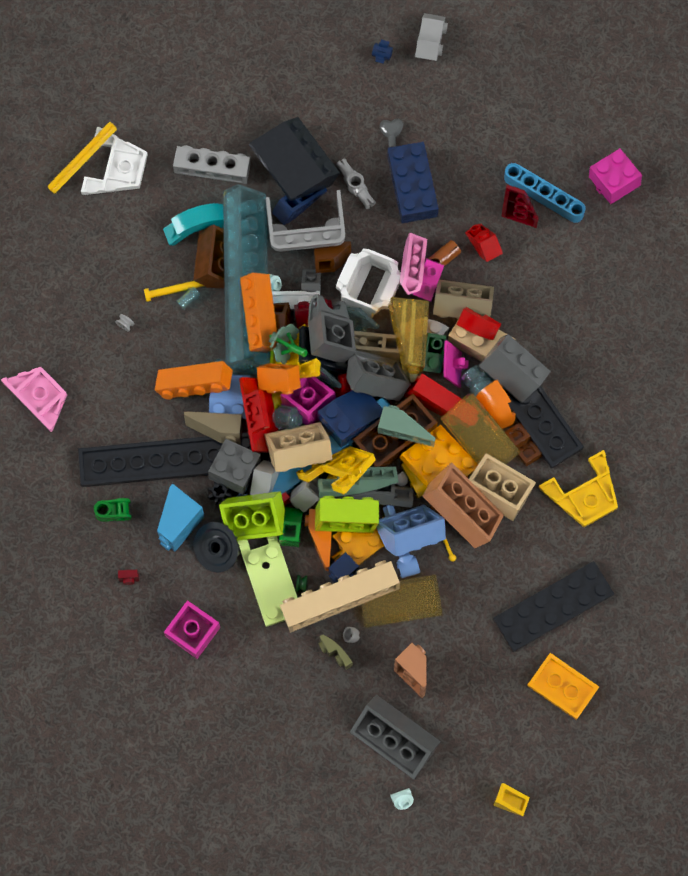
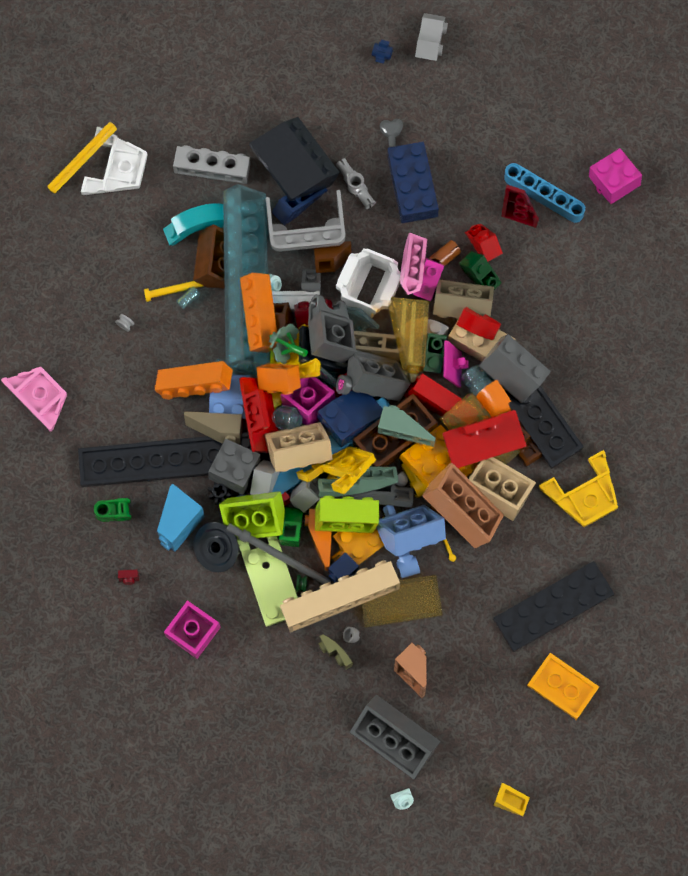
(246, 536): none -> dark grey bar
(343, 384): none -> dark grey tile
(479, 270): none -> dark green slope
(484, 439): none -> red bracket

